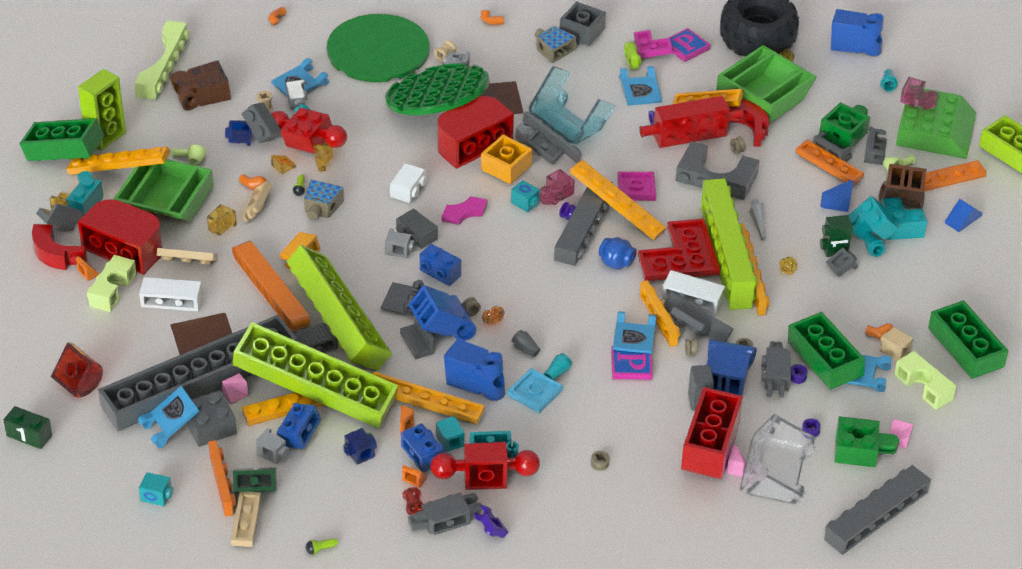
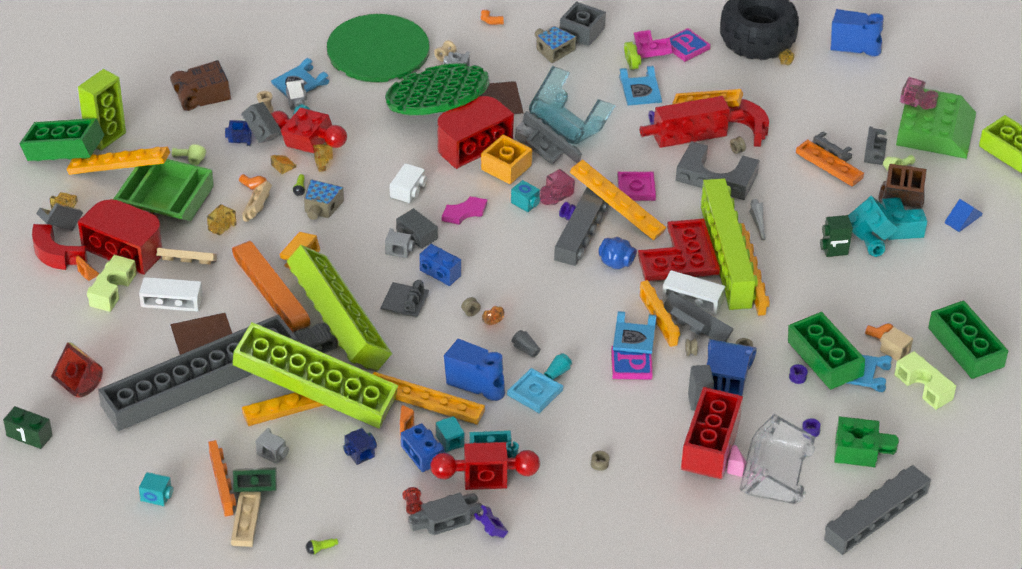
(86, 193): teal hinge -> none
(151, 81): yellowish green arch -> none
(170, 415): dark azure flag -> none
(214, 419): dark grey brick -> none
(235, 388): bright pink slope -> none
(275, 14): orange arm -> none
(299, 425): blue brick -> none
(413, 476): orange slope -> none
(418, 341): dark grey panel -> none
(442, 313): blue piece -> none
(768, 81): bright green slope -> none
(777, 368): dark grey hinge -> none
(791, 262): clear yellow plate -> none
(837, 197): blue slope -> none
(842, 261): dark grey bracket -> none
(845, 125): green brick -> none
(888, 81): teal cone -> none
(902, 431): bright pink slope -> none
(954, 175): orange plate -> none

